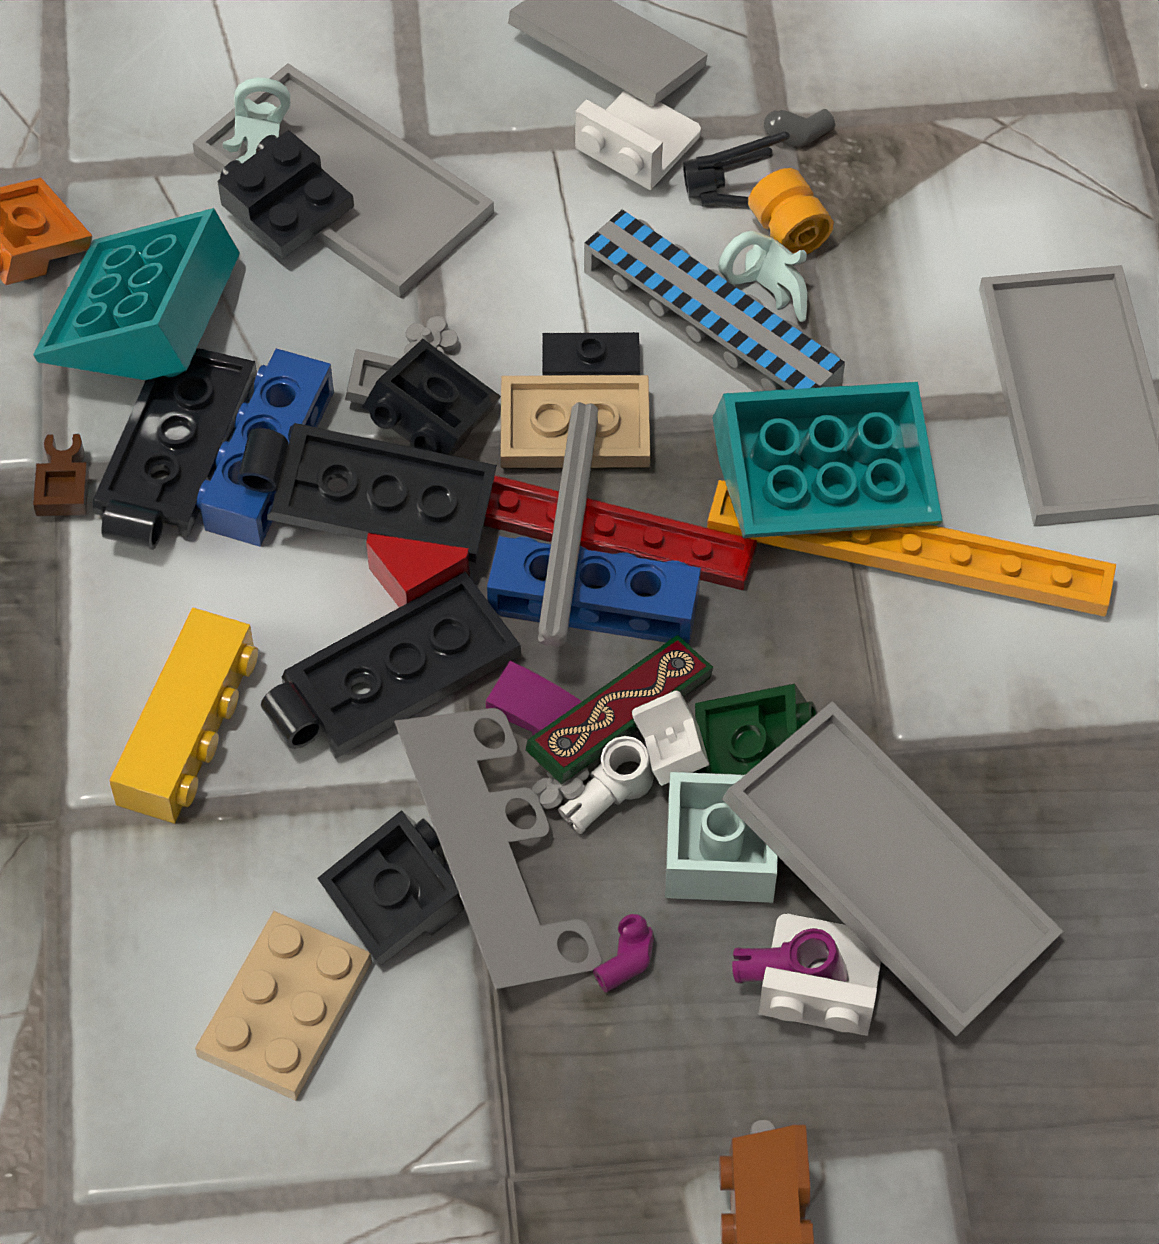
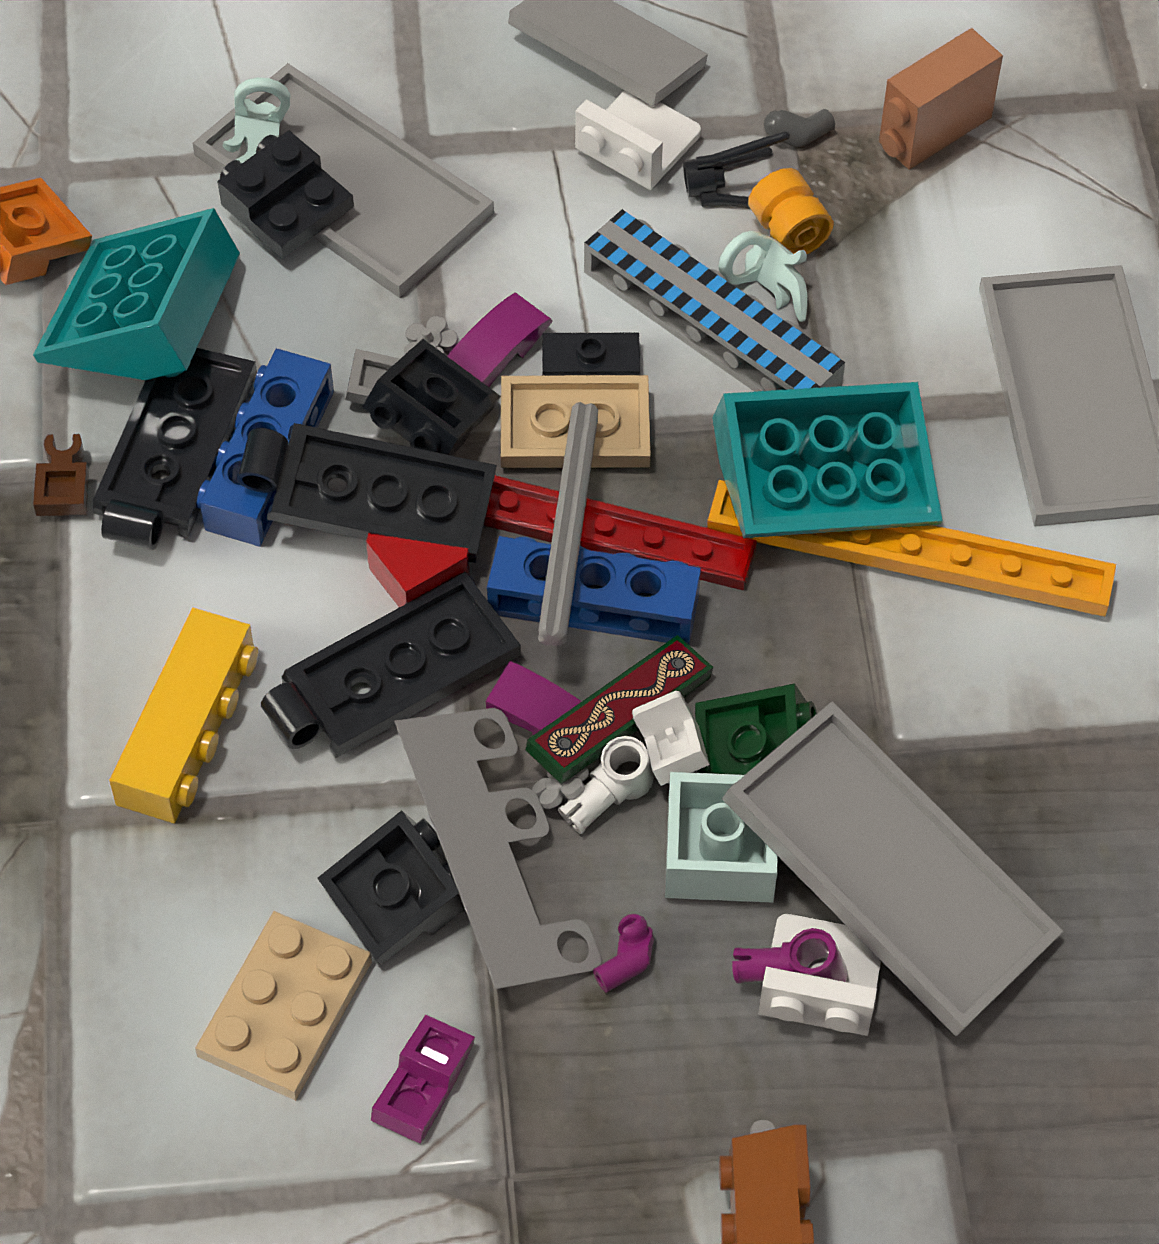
(423, 1078): none -> magenta slope
(499, 336): none -> magenta slope
(940, 98): none -> nougat brick

